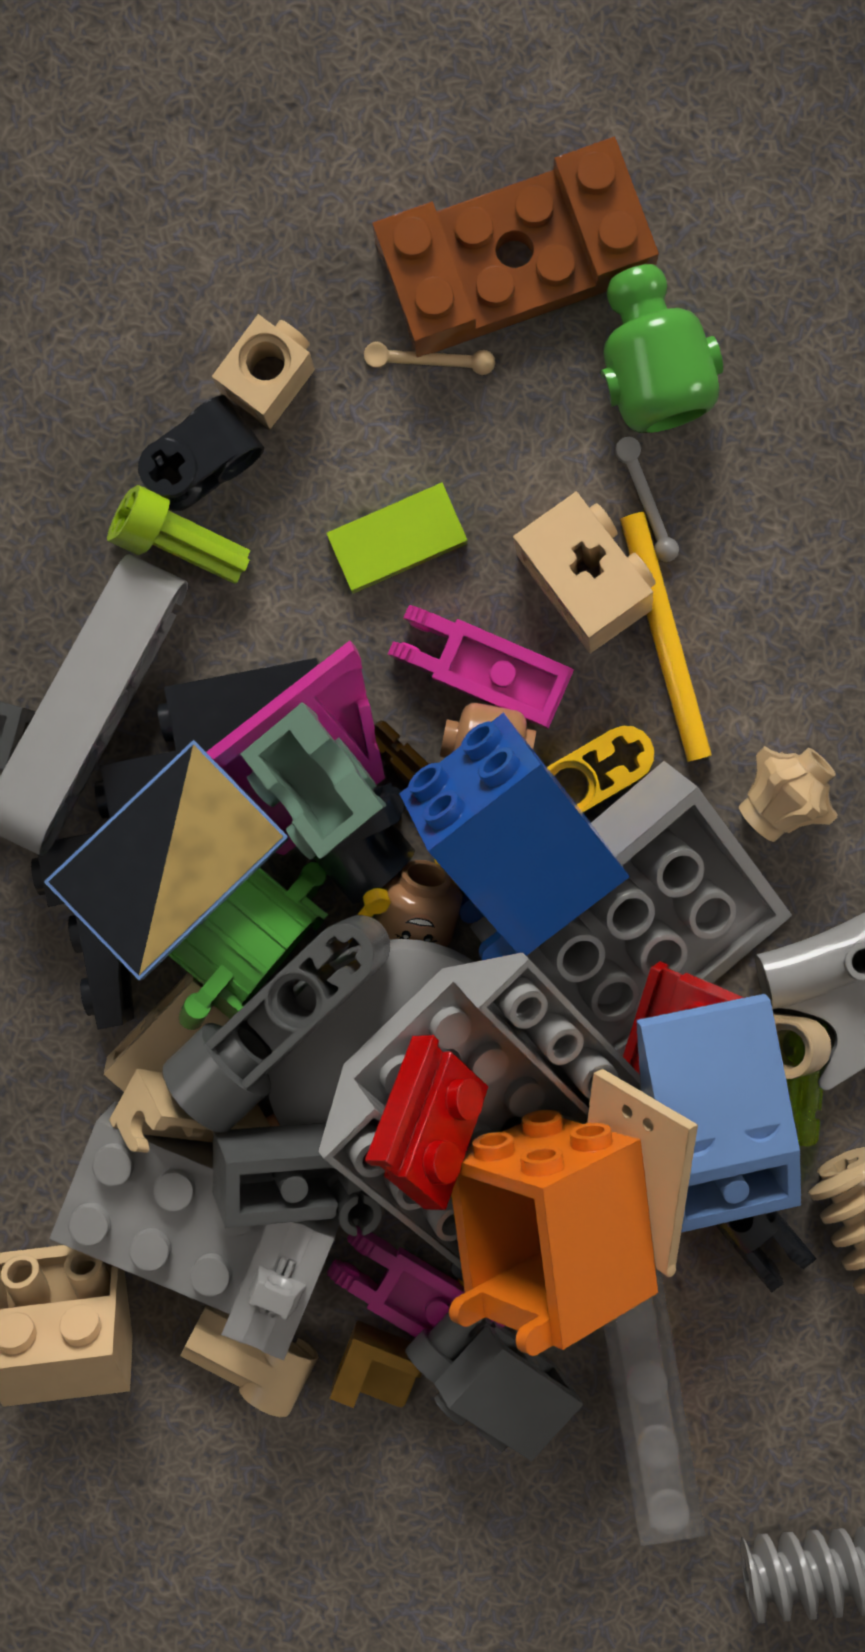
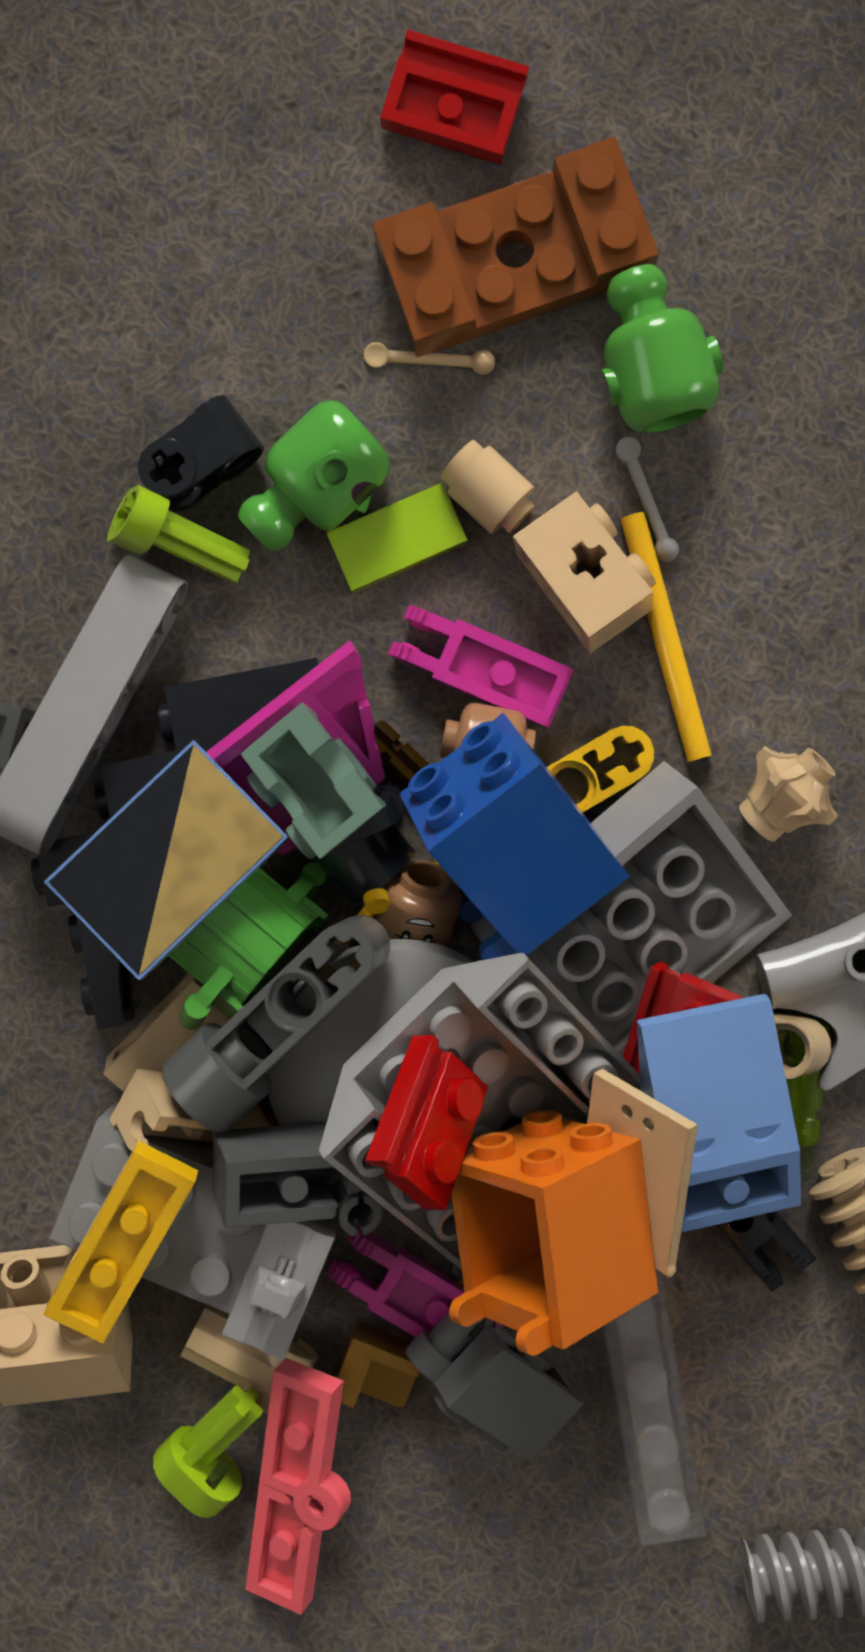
(121, 1242): none -> yellow plate
(198, 1453): none -> lime piece
(265, 398): tan brick -> none
(296, 1485): none -> coral hinge
(318, 473): none -> bright green piece
(454, 97): none -> red plate
(488, 488): none -> tan brick

